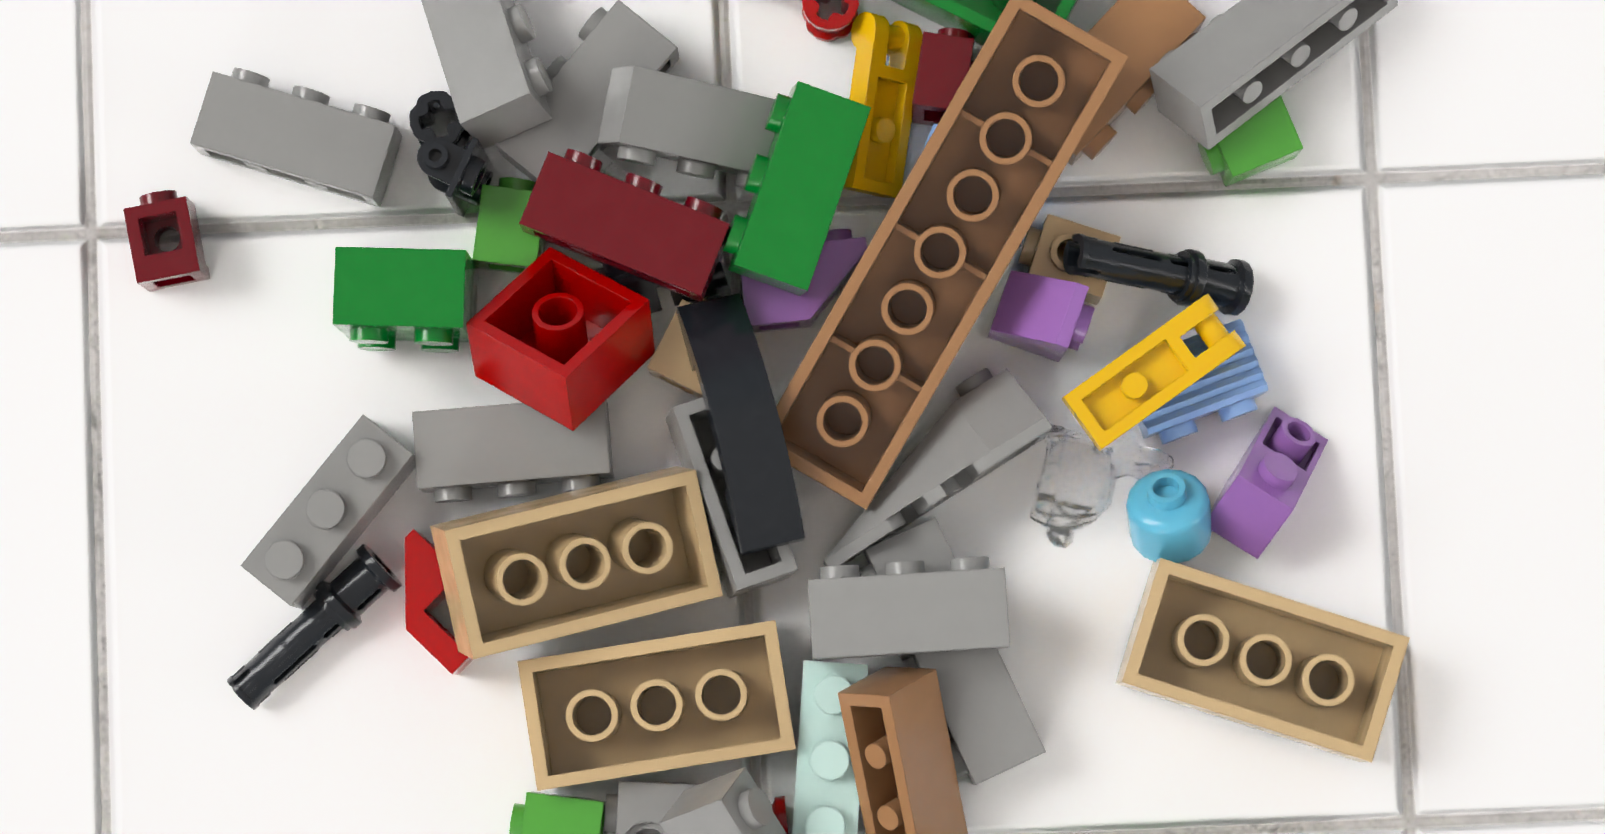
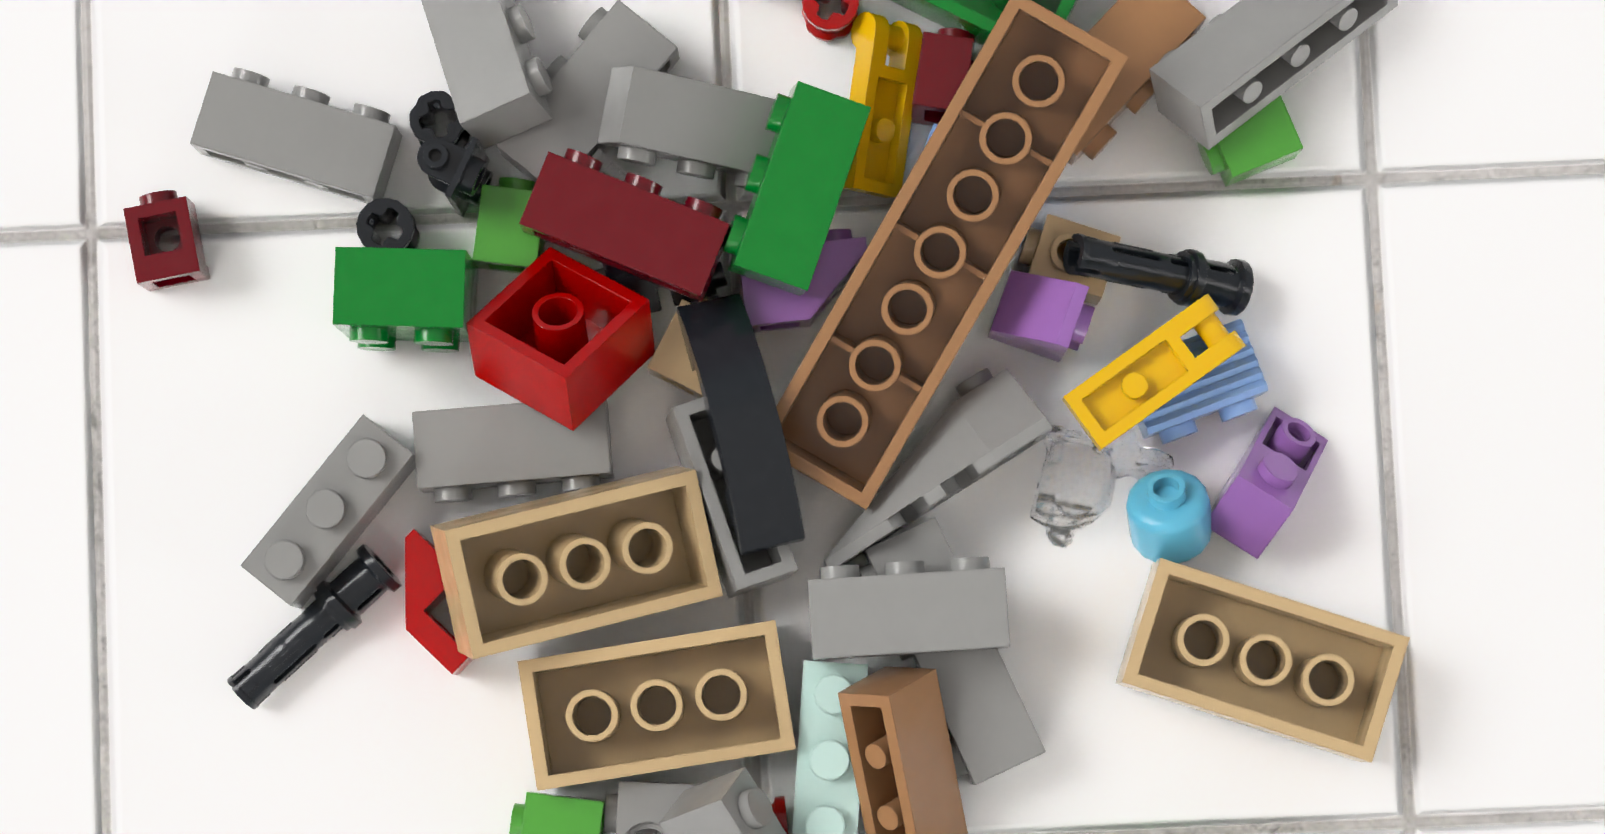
(384, 211): none -> black bush

